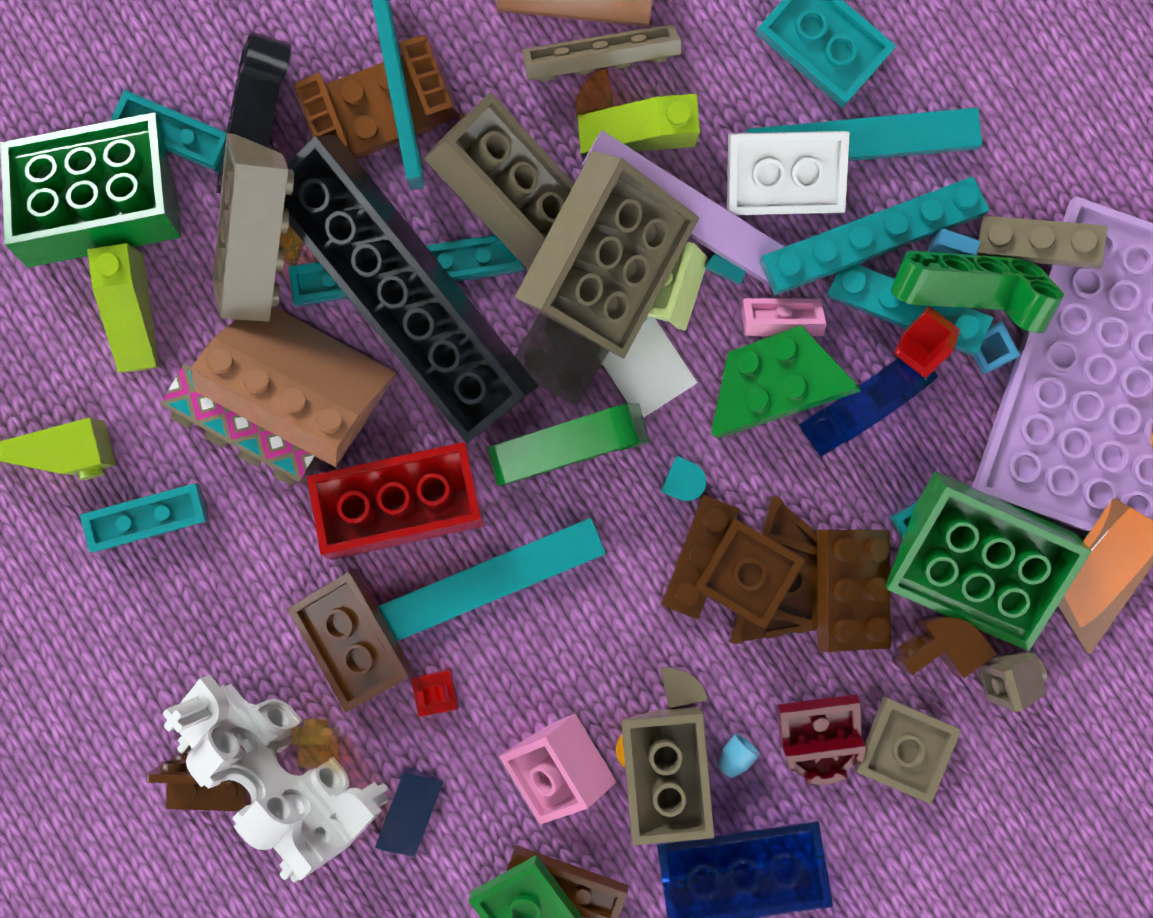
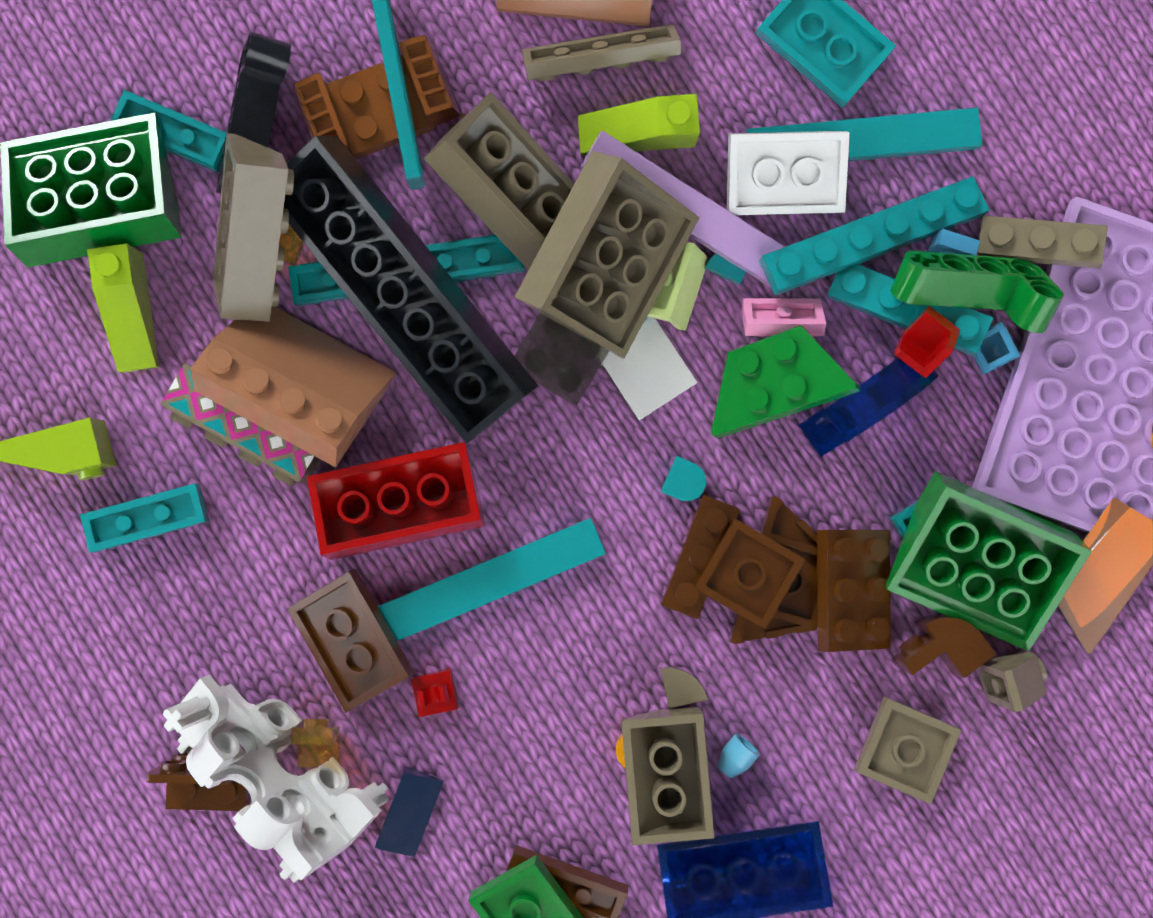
(558, 770): bright pink slope -> none
(568, 443): green beam -> none
(594, 94): clear orange tile -> none
(822, 737): dark red slope -> none

